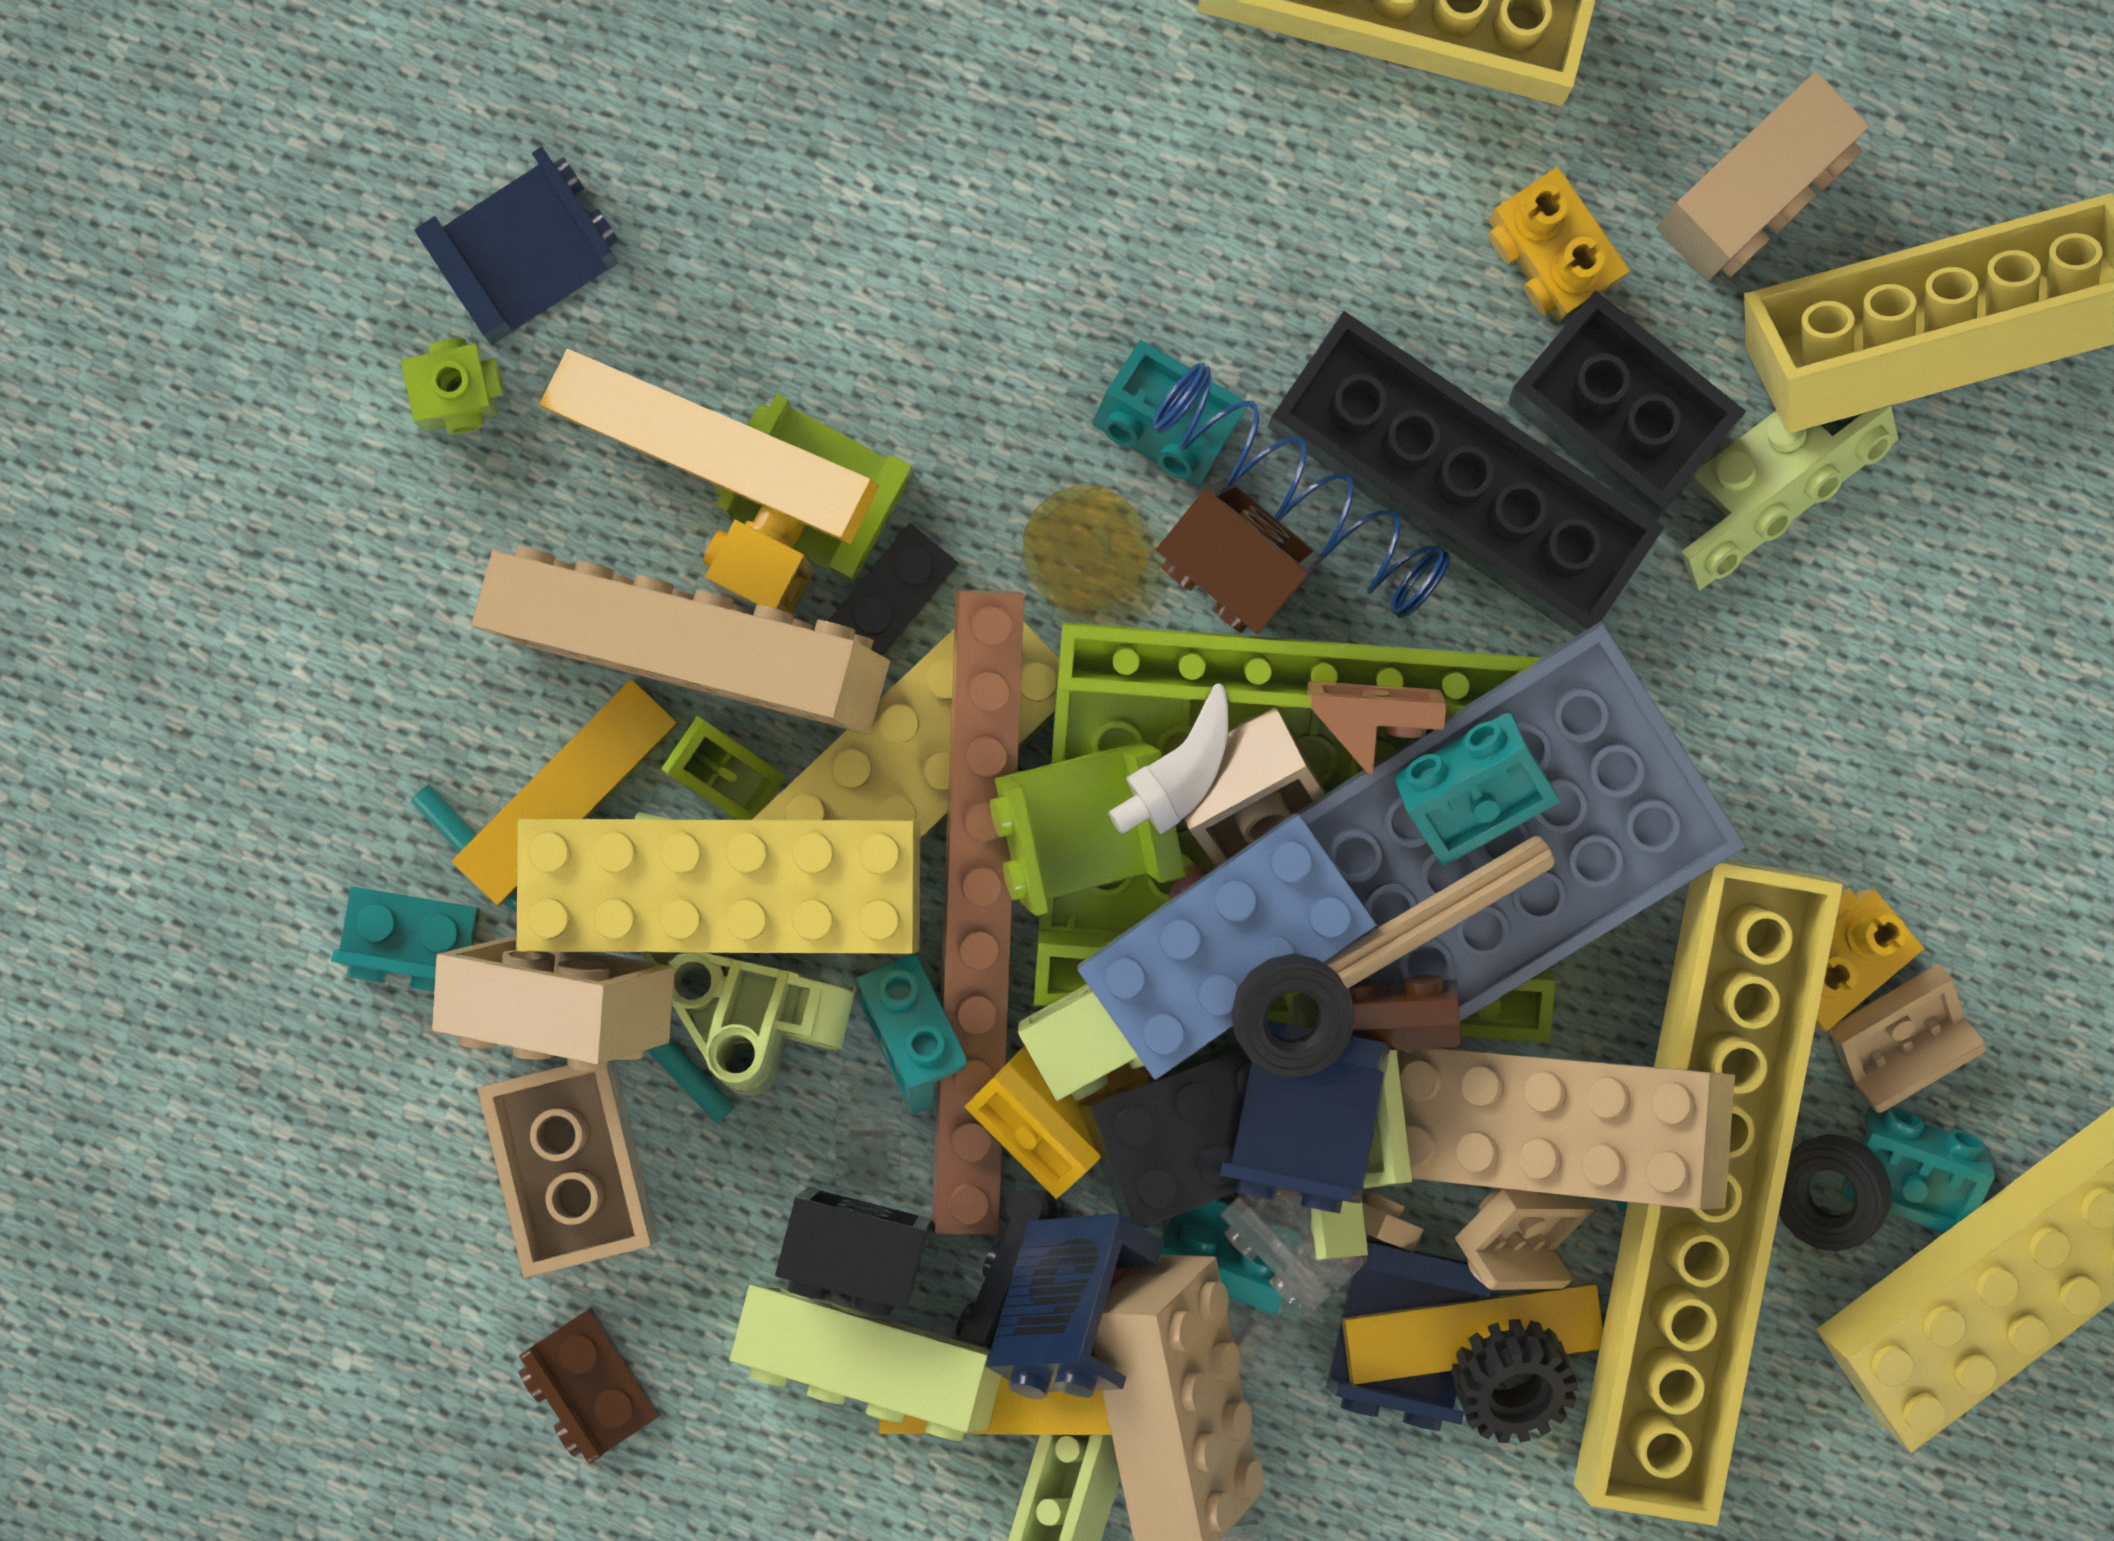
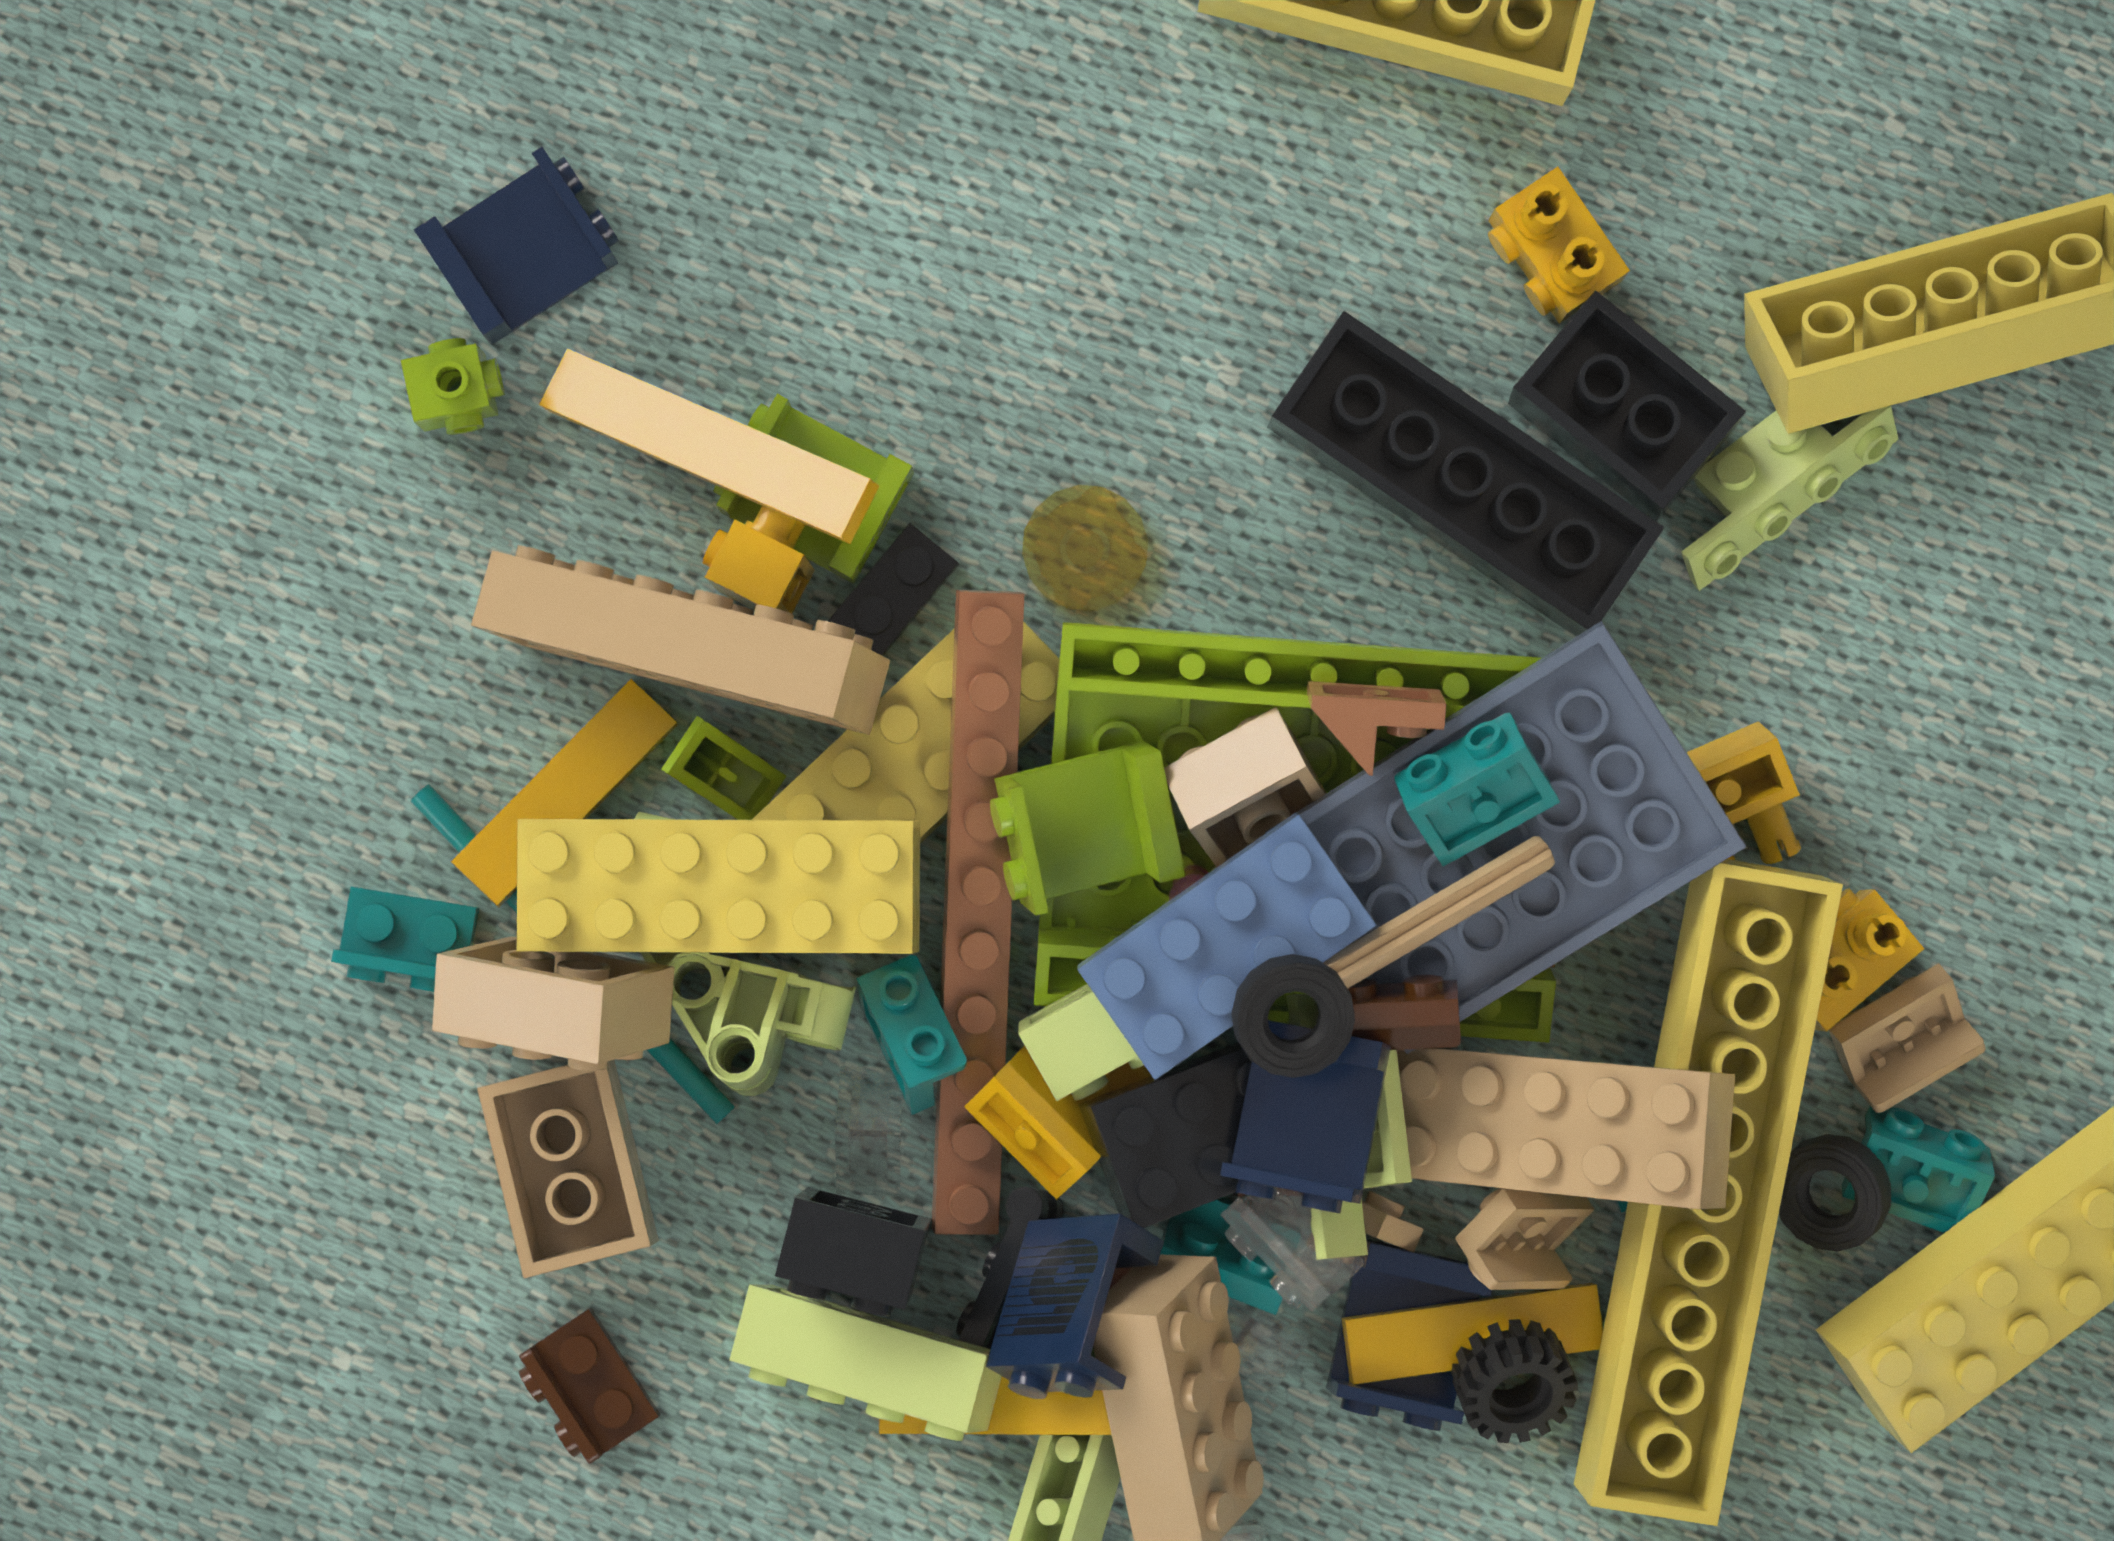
(1134, 400): teal bracket -> none
(1171, 412): blue piece -> none
(1183, 777): white bar -> none
(1237, 556): reddish brown brick -> none
(1752, 782): none -> yellow brick
(1765, 179): tan brick -> none

